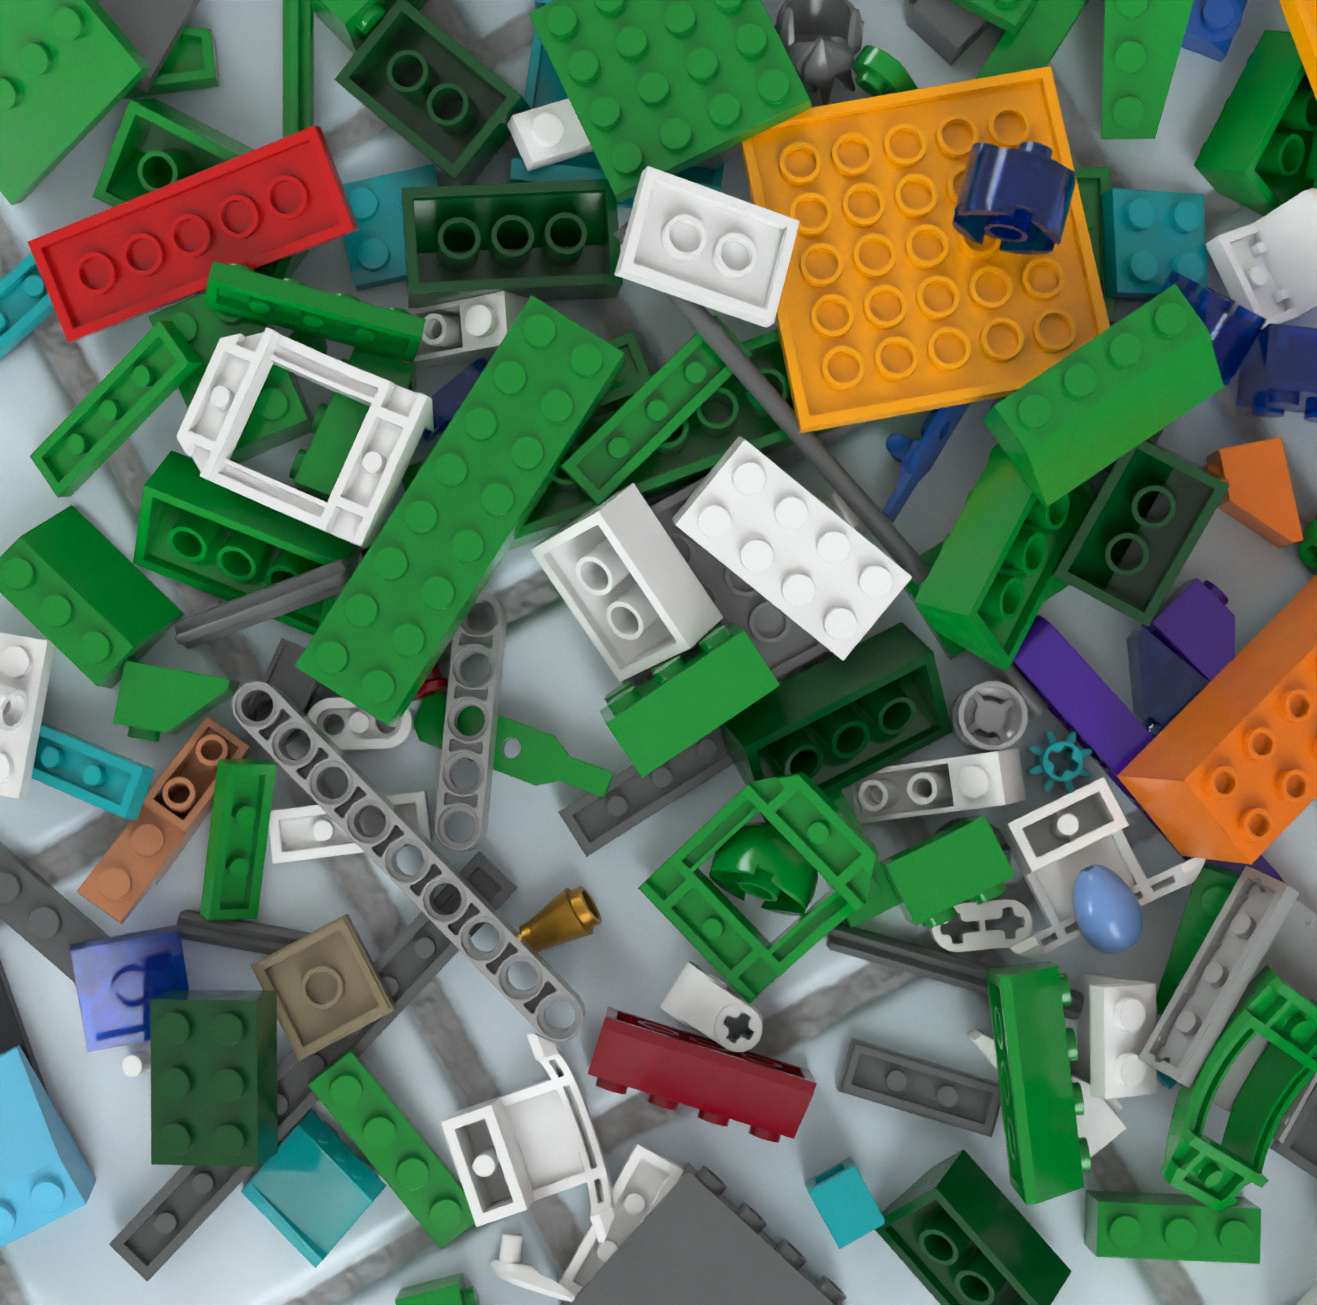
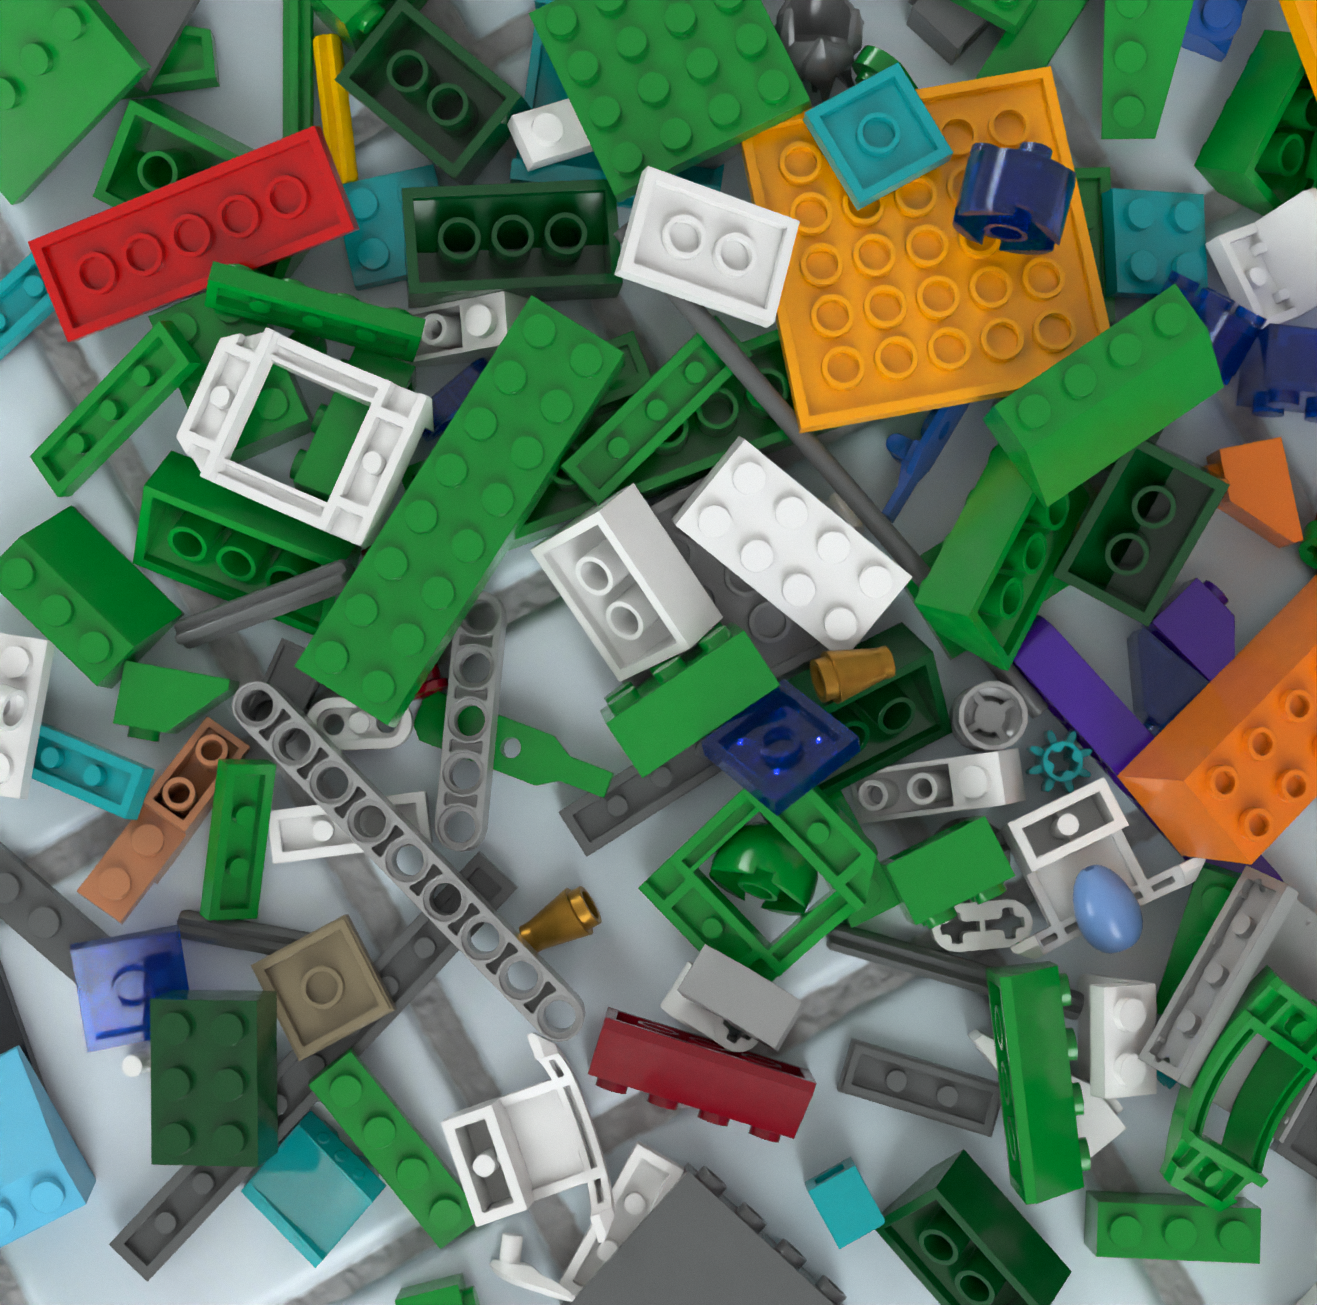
(335, 105): none -> yellow axle
(741, 997): none -> light grey slope
(781, 747): none -> clear blue plate
(848, 672): none -> pearl gold cone
(877, 136): none -> teal plate

